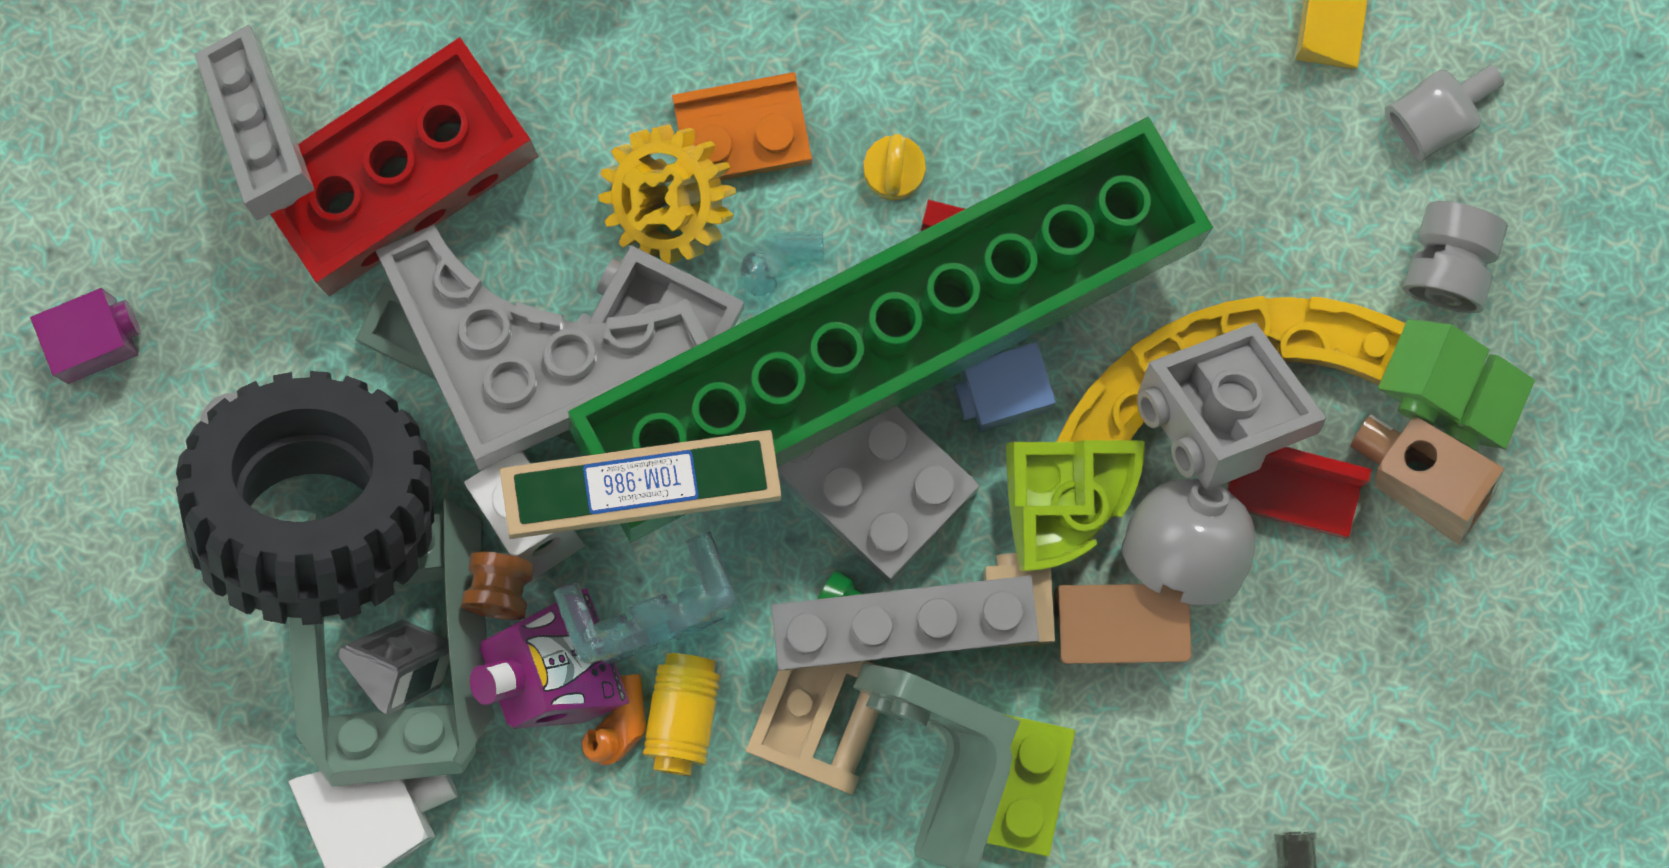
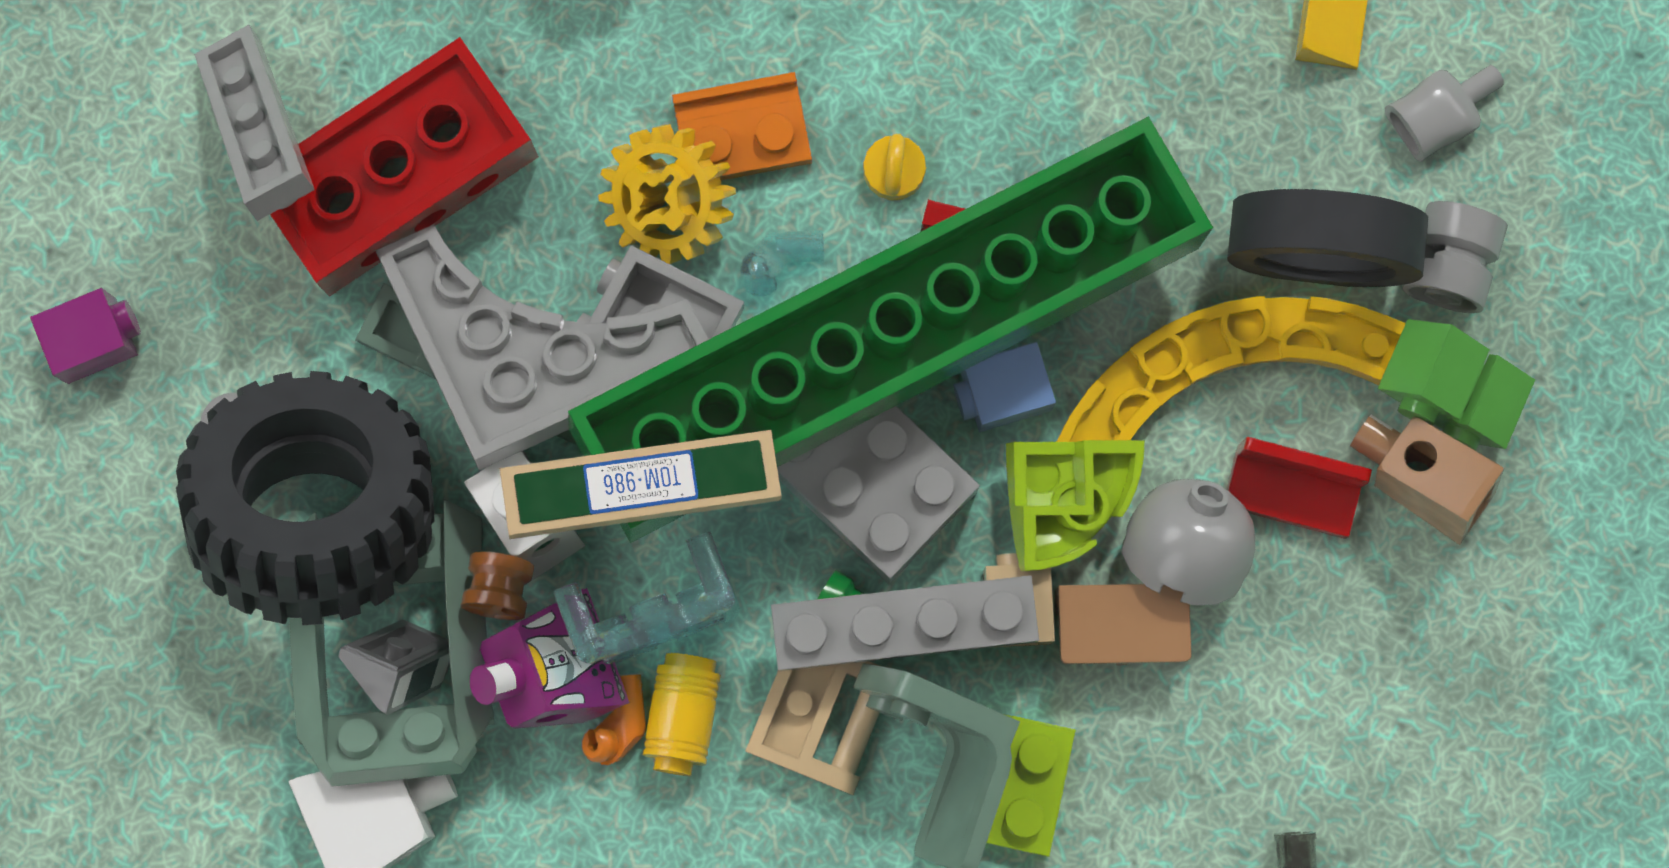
(1227, 405): light grey plate -> none
(1328, 237): none -> black tyre

